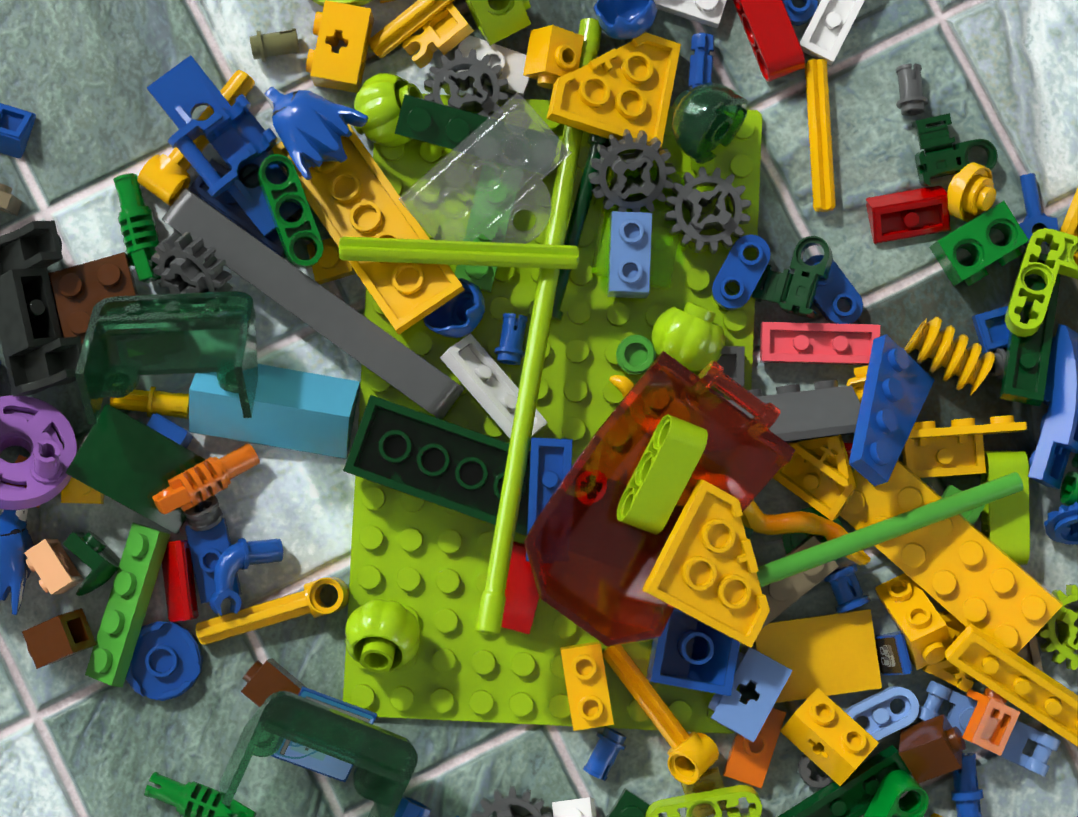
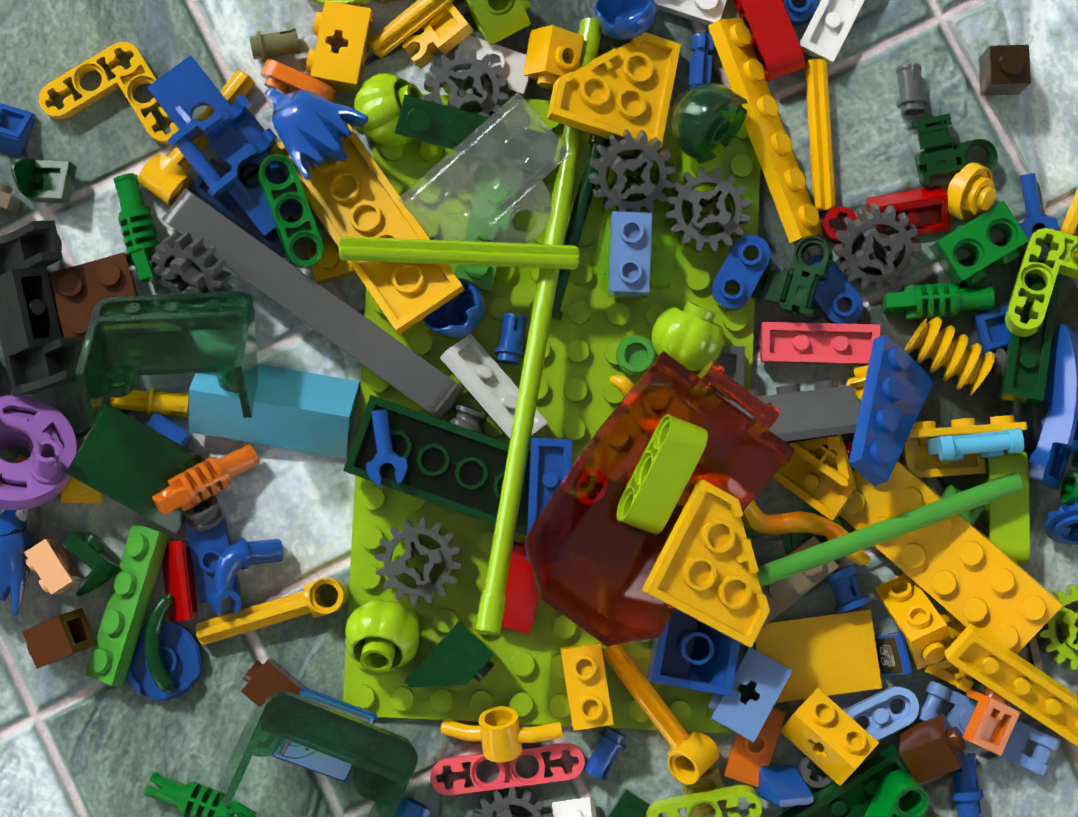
(44, 179): none -> dark green plate
(125, 79): none -> yellow beam
(152, 643): none -> dark green piece
(287, 78): none -> orange plate
(384, 450): none -> blue bar
(400, 566): none -> dark grey gear
(454, 660): none -> dark green slope
(468, 418): none -> dark grey bush
(501, 733): none -> yellow piece
(508, 774): none -> coral beam
(766, 129): none -> yellow plate
(783, 786): none -> blue slope
(832, 214): none -> red bush
(891, 239): none -> dark grey gear
(937, 301): none -> green hinge
(986, 444): none -> medium azure plate
(1004, 70): none -> dark brown brick

